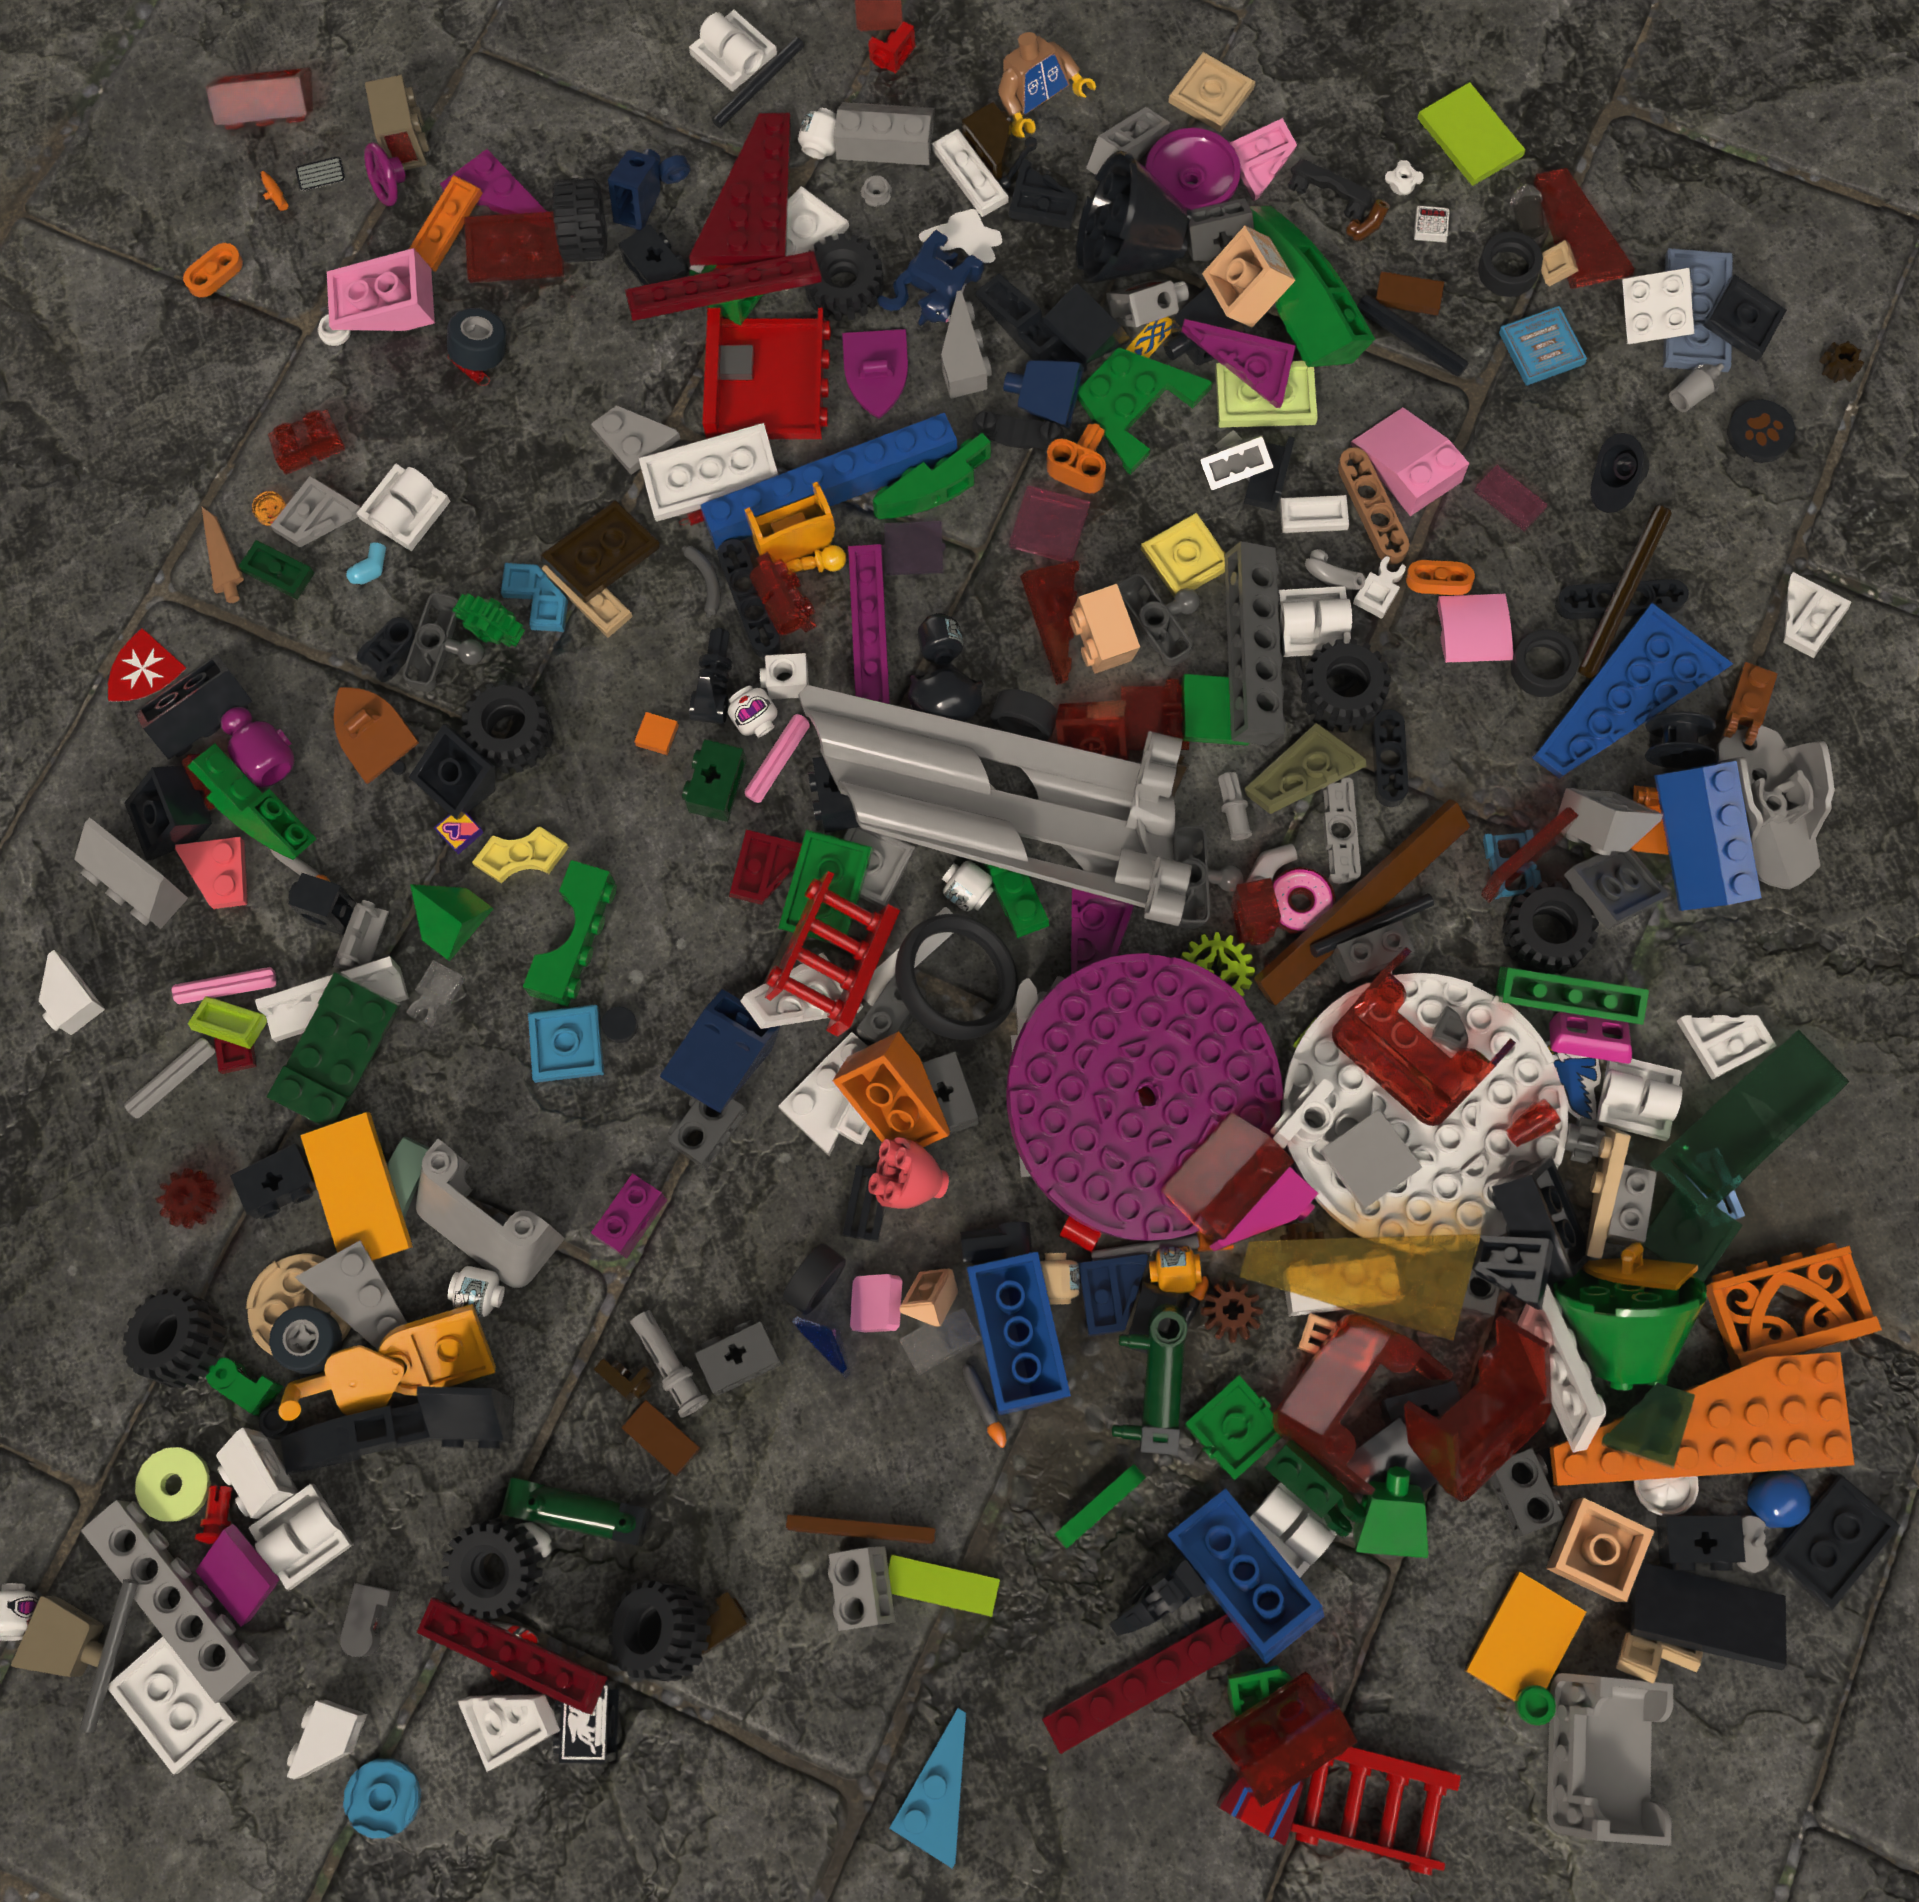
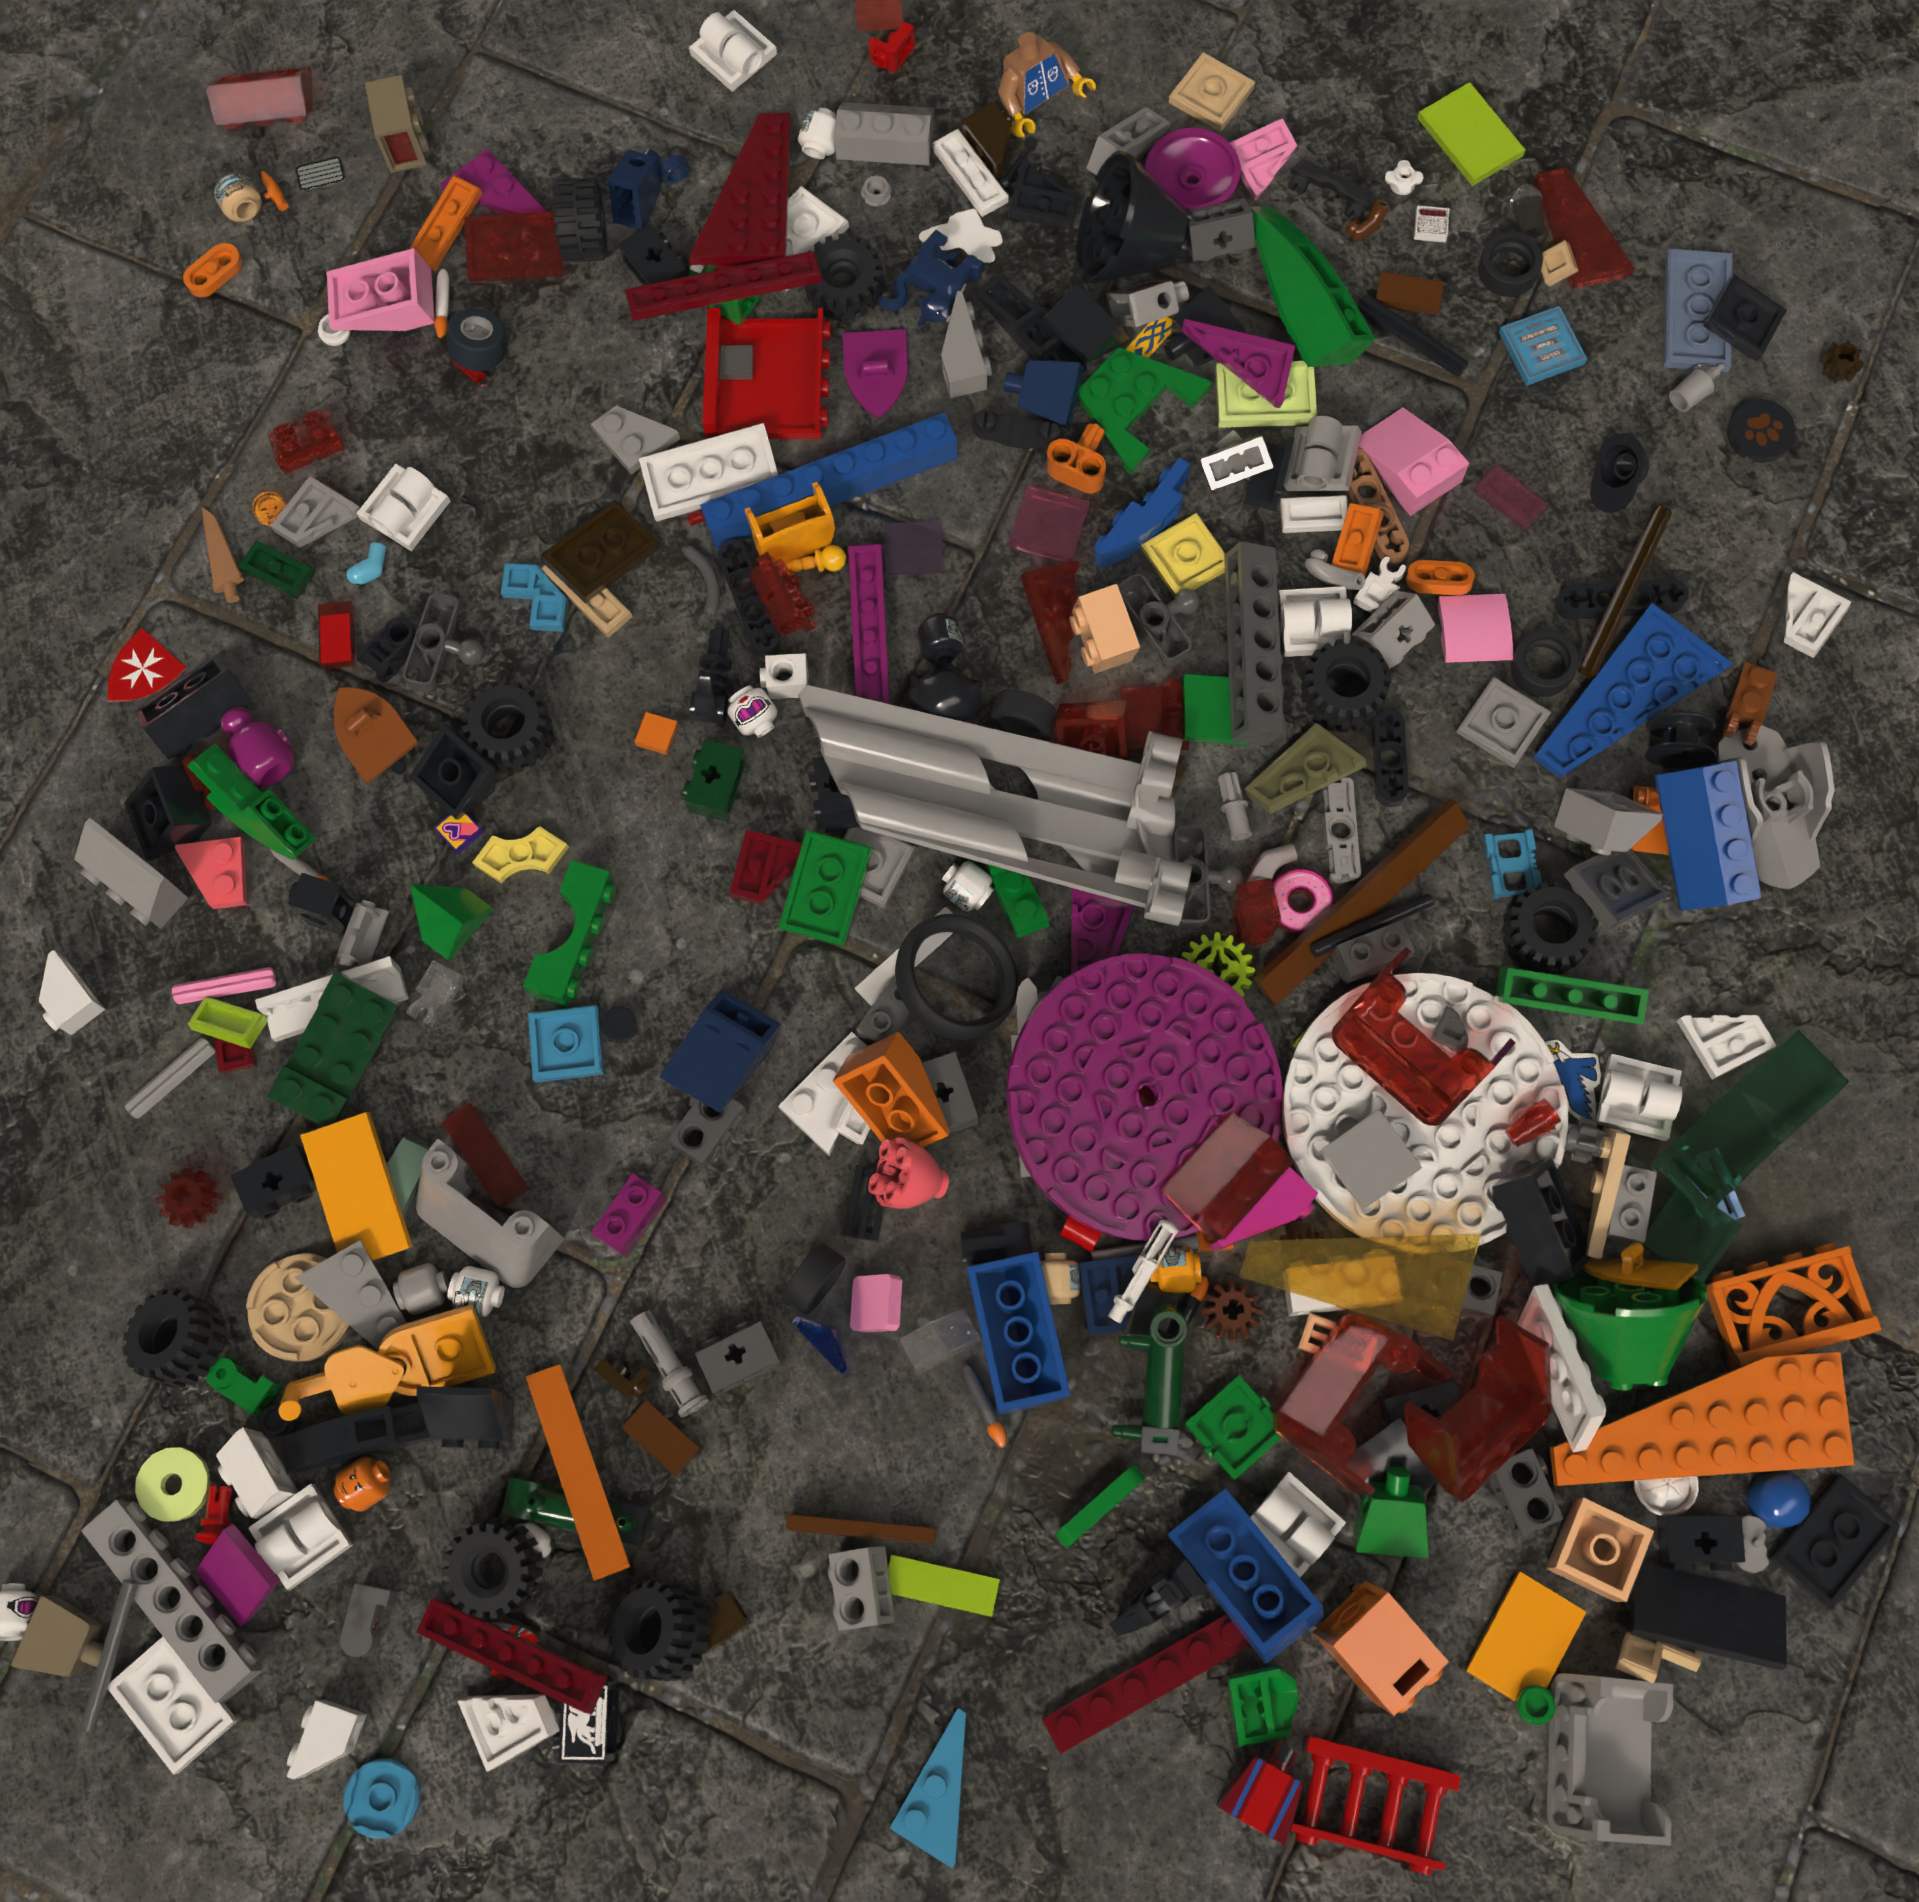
(237, 197): none -> tan head
(295, 1332): black wheel -> none
(336, 635): none -> tile
(362, 1483): none -> orange head
(384, 172): magenta piece -> none
(421, 1289): none -> light grey head
(442, 302): none -> white piece
(485, 1156): none -> clear red tile
(488, 620): green gear -> none
(577, 1472): none -> orange tile
(758, 82): black bar -> none
(777, 758): bright pink axle -> none
(787, 1007): white wing -> none
(866, 953): red fence -> none
(927, 488): green slope -> none
(930, 1296): light nougat slope -> none
(1143, 521): none -> blue slope
(1143, 1270): none -> white piece
(1248, 276): light nougat brick -> none
(1284, 1738): clear red slope -> none
(1309, 1106): white plate -> none
(1316, 1488): dark green hinge -> none
(1322, 456): none -> light grey plate
(1357, 538): none -> orange plate
(1380, 1648): none -> orange container
(1395, 627): none -> light grey brick
(1503, 722): none -> light grey tile
(1515, 1266): black wing -> none
(1529, 854): clear red tile -> none
(1593, 1043): dark pink piece -> none
(1654, 1426): clear green wing -> none
(1658, 306): white hinge -> none

